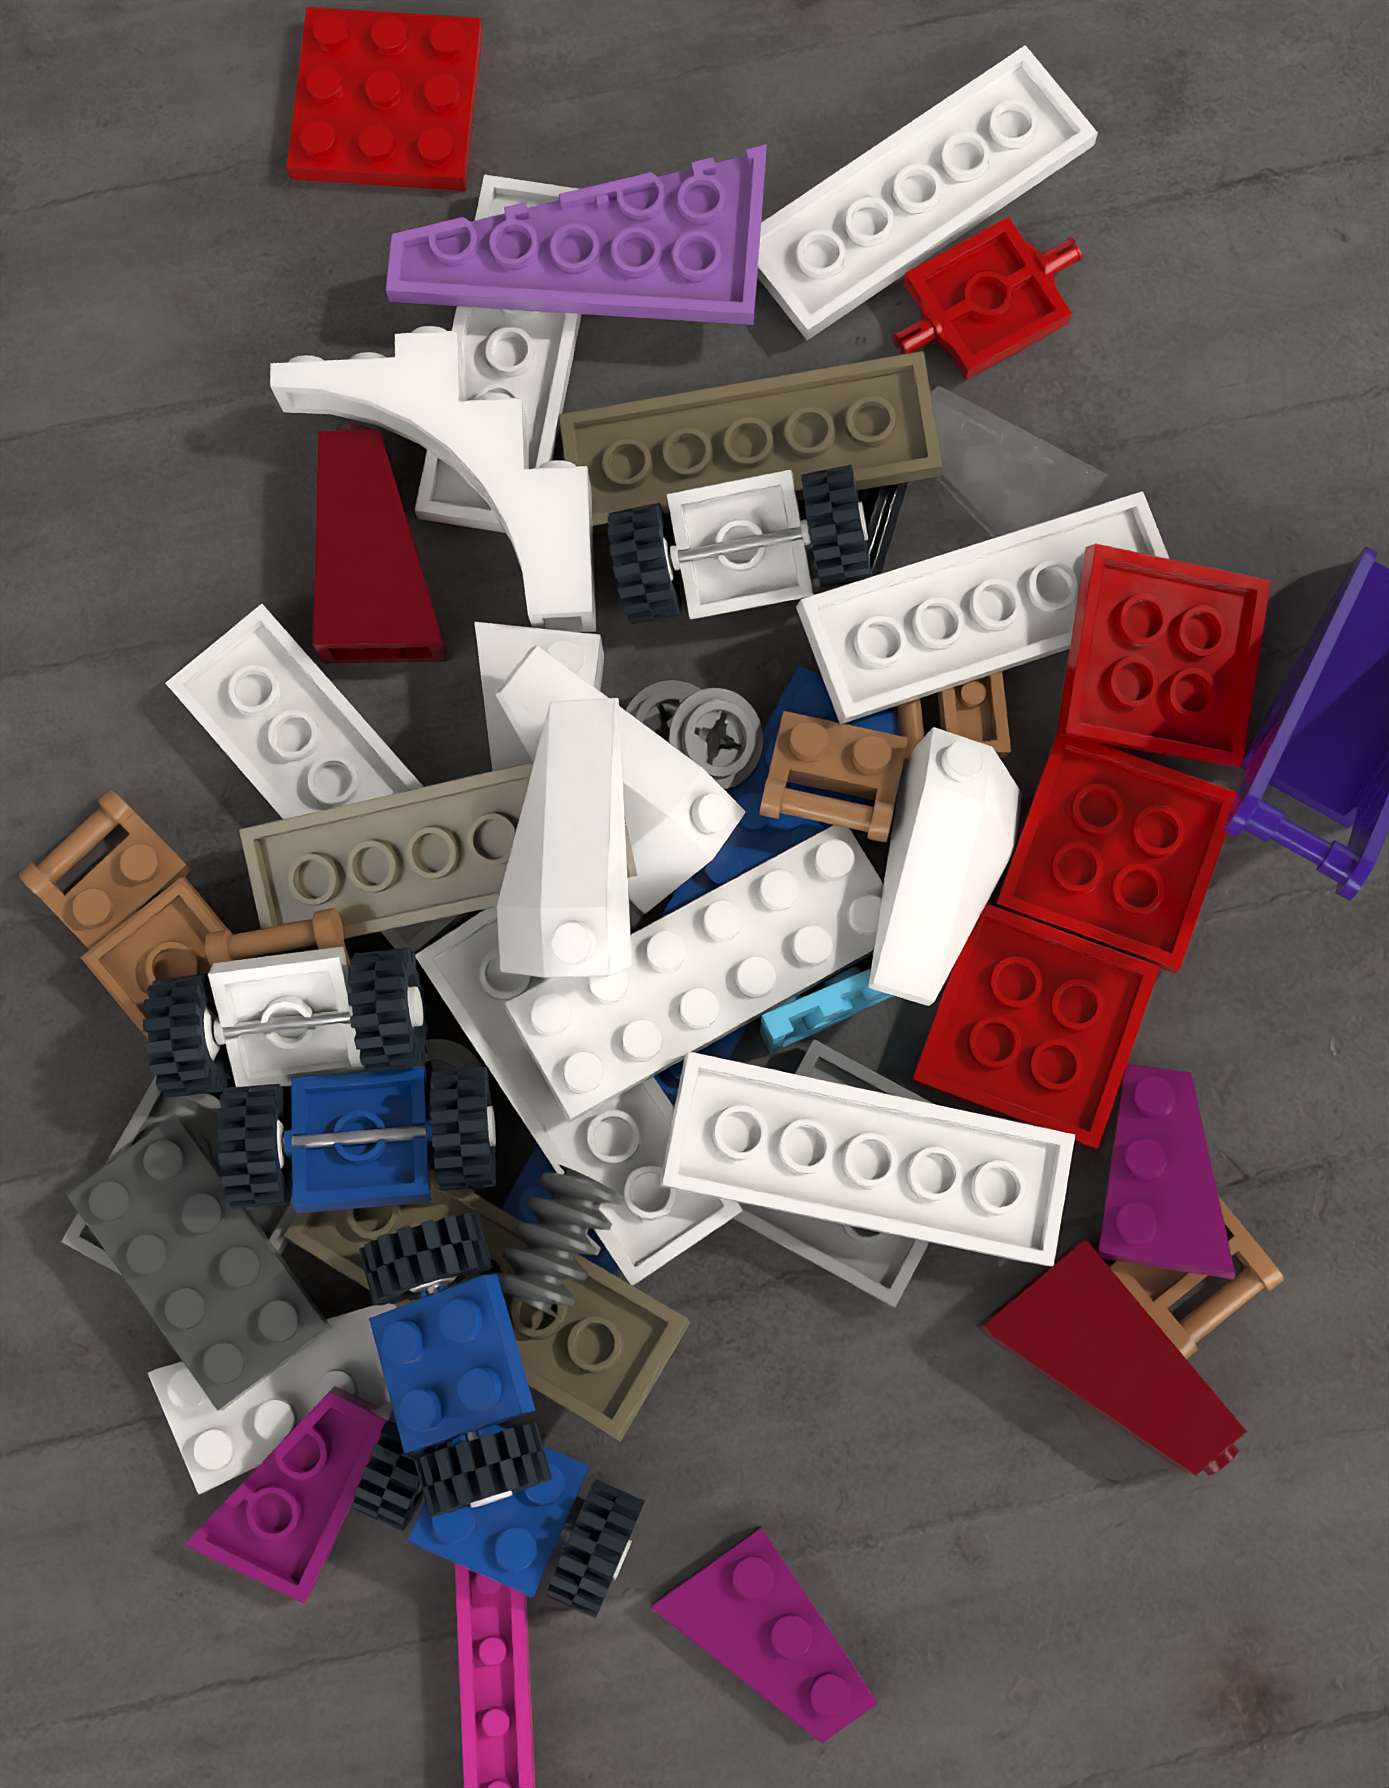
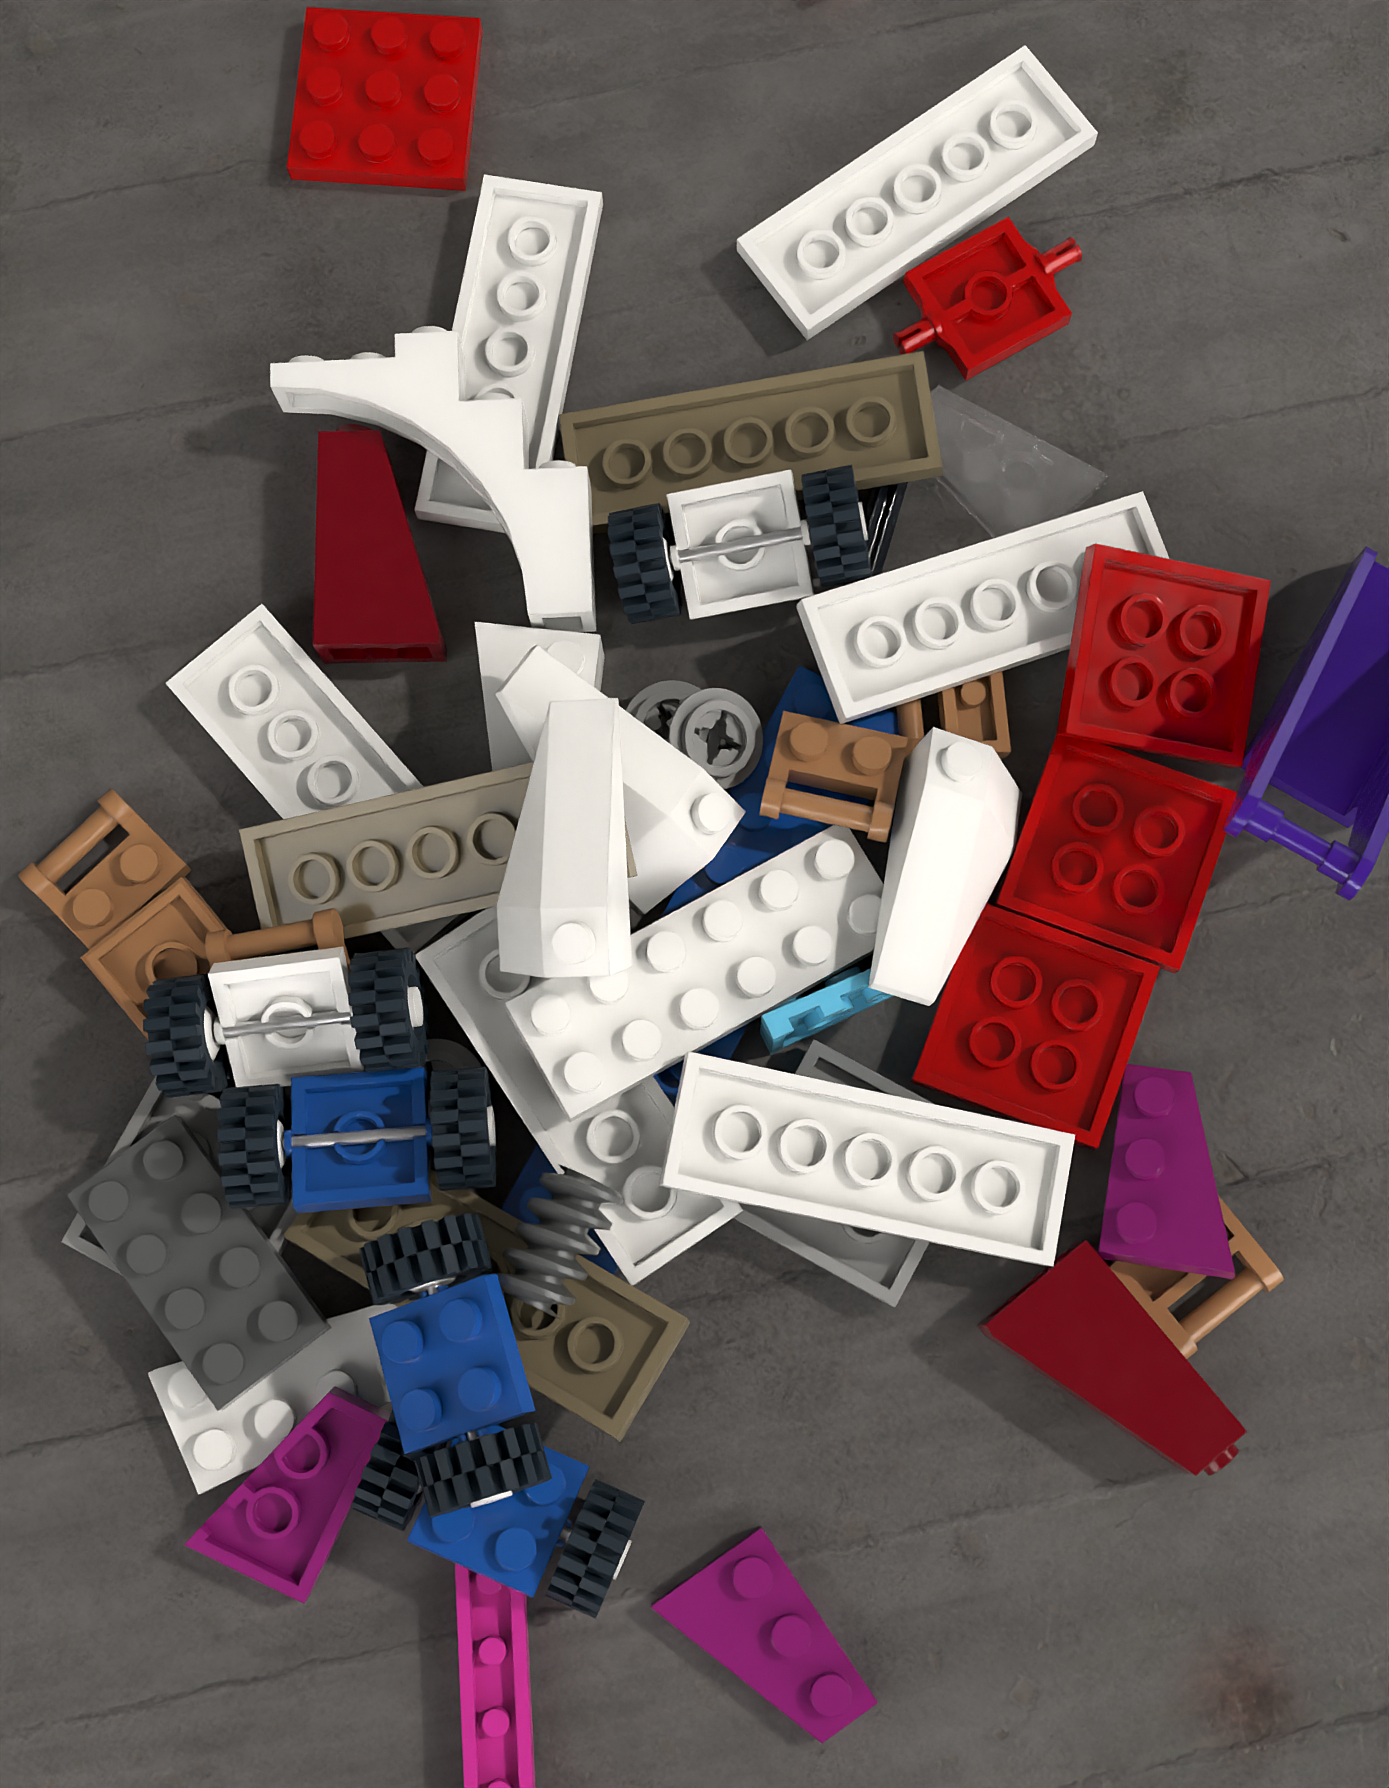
(616, 248): medium lavender wing -> none

